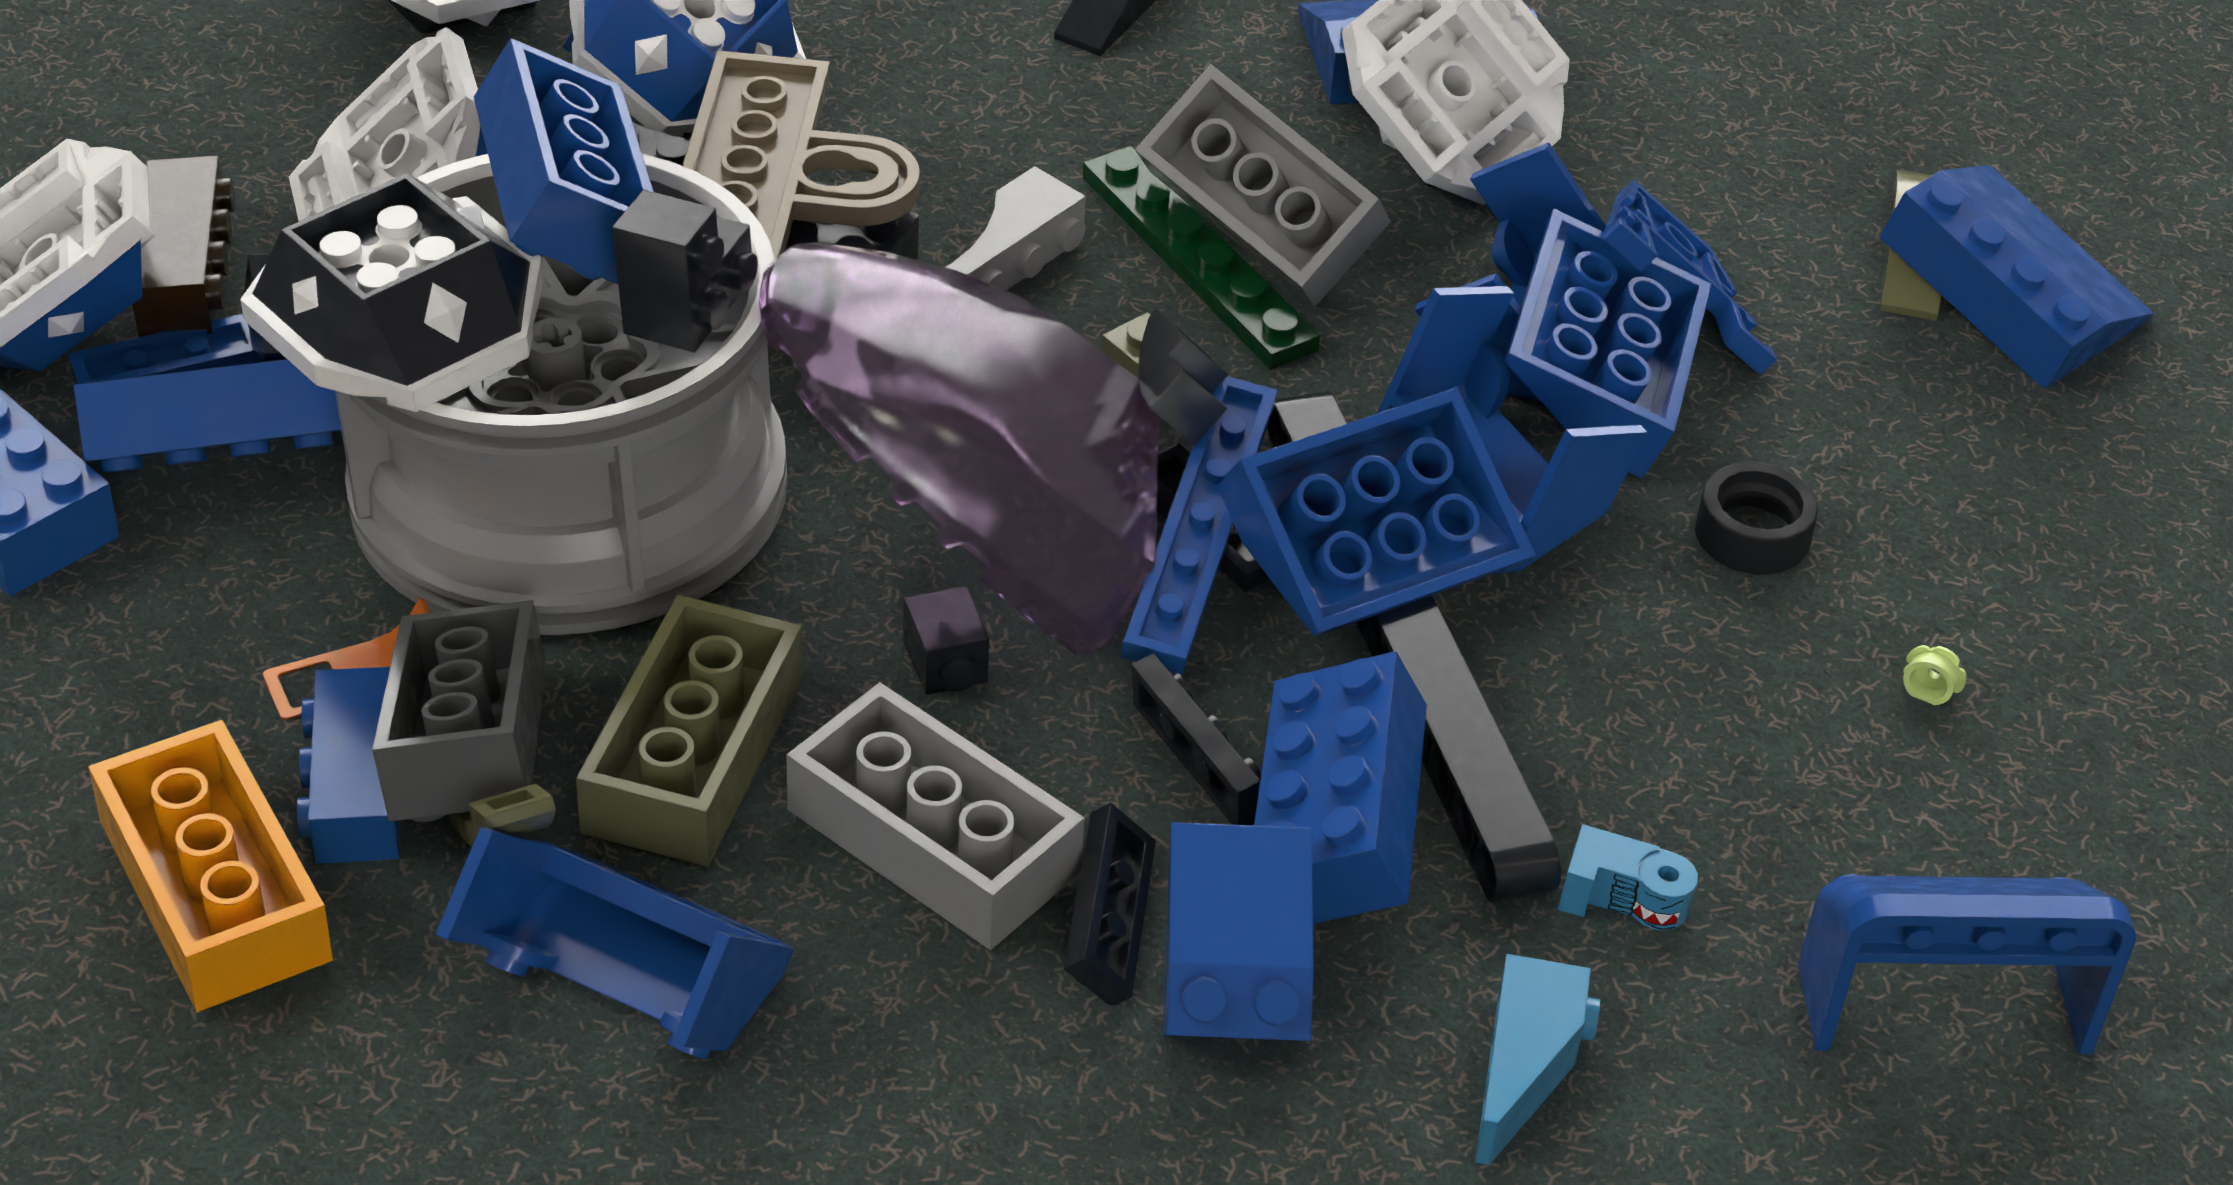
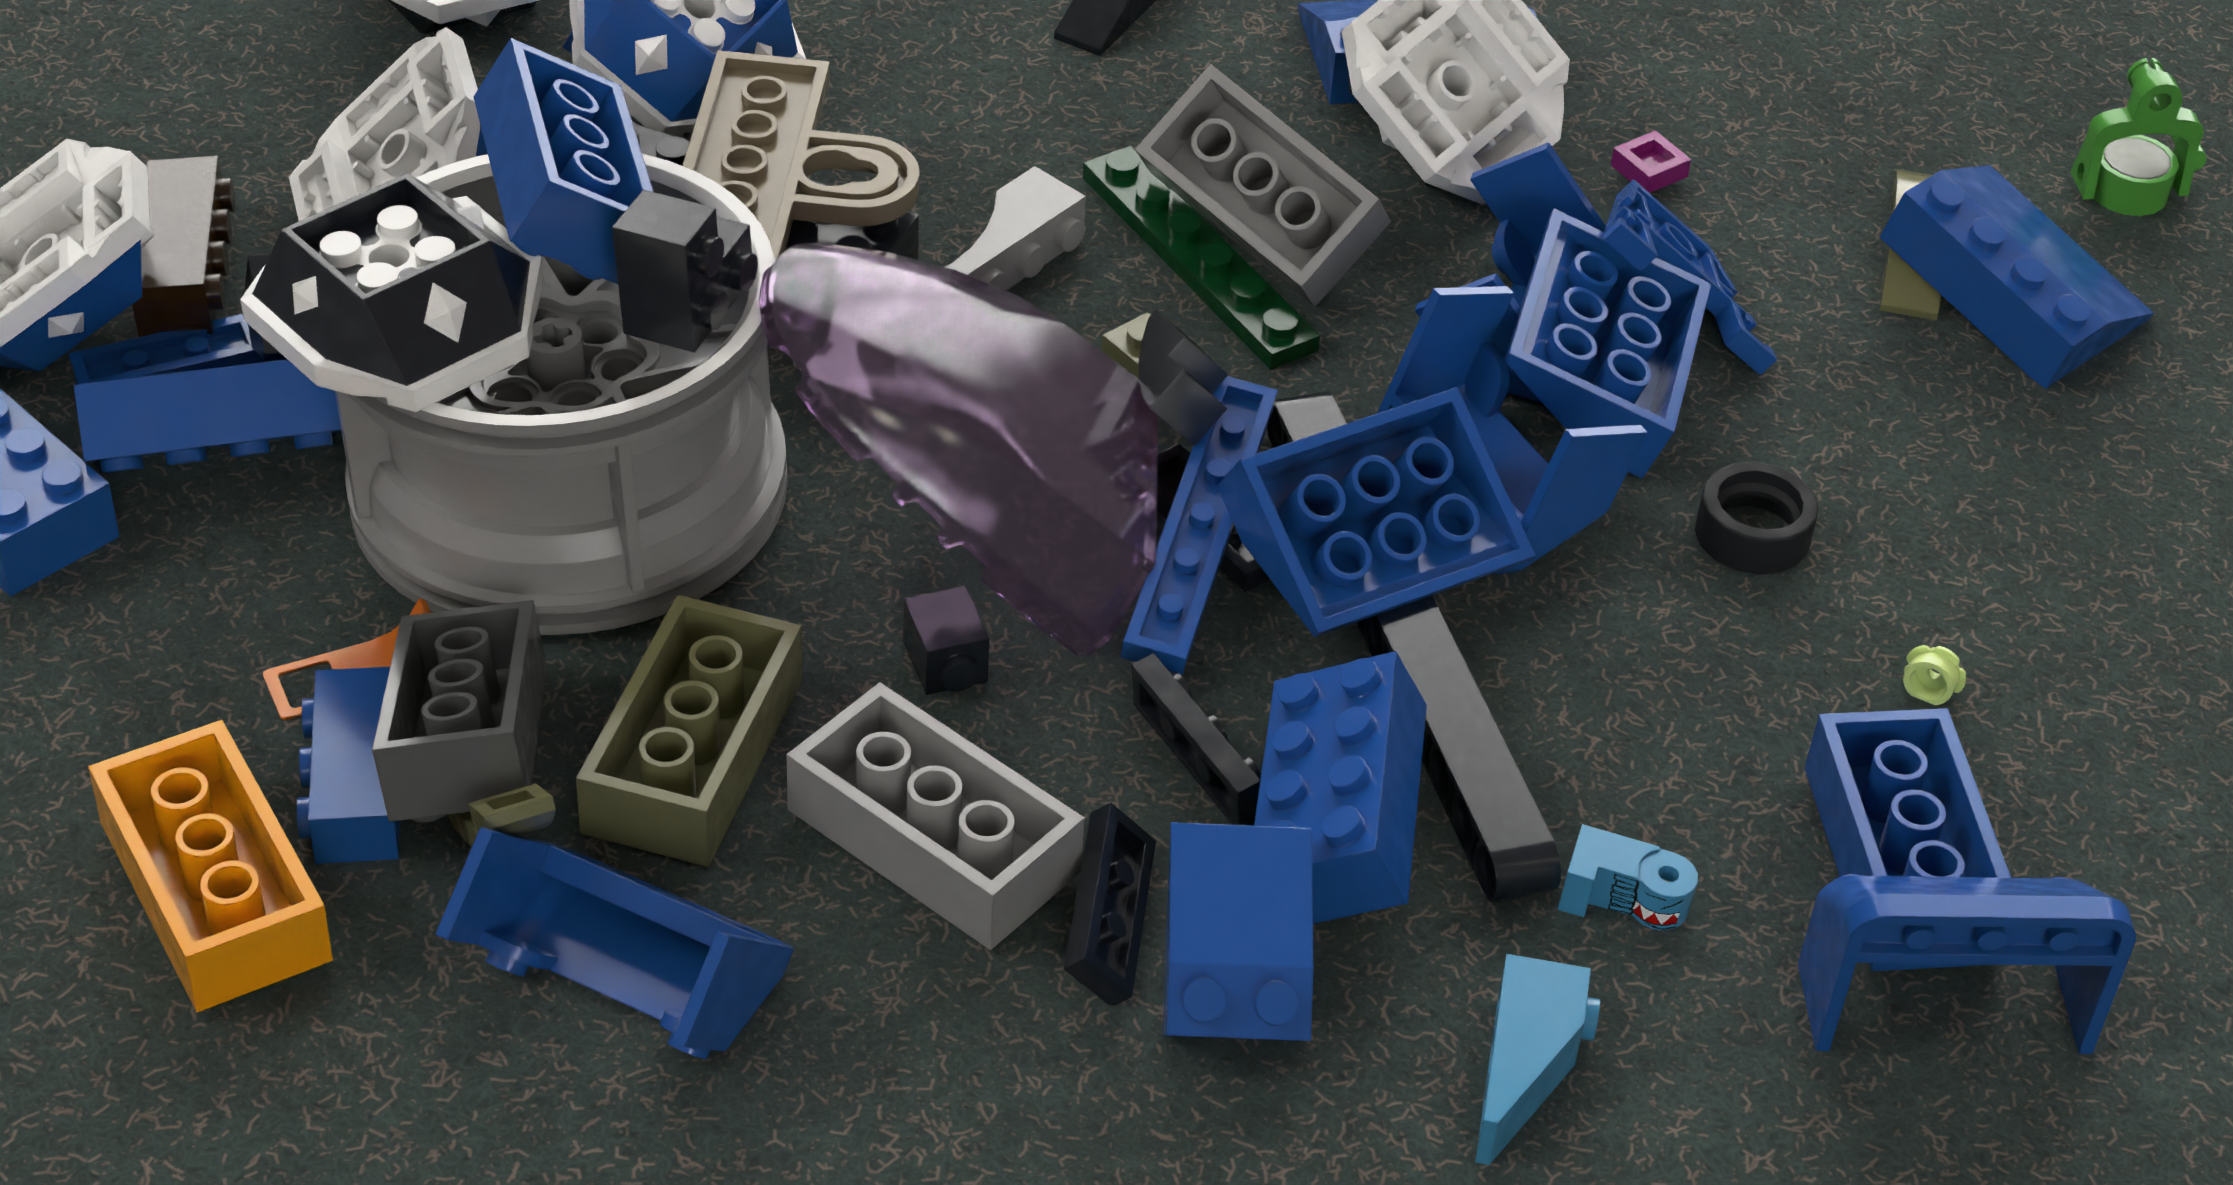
(1651, 161): none -> magenta plate
(1900, 800): none -> blue brick
(2132, 170): none -> bright green piece

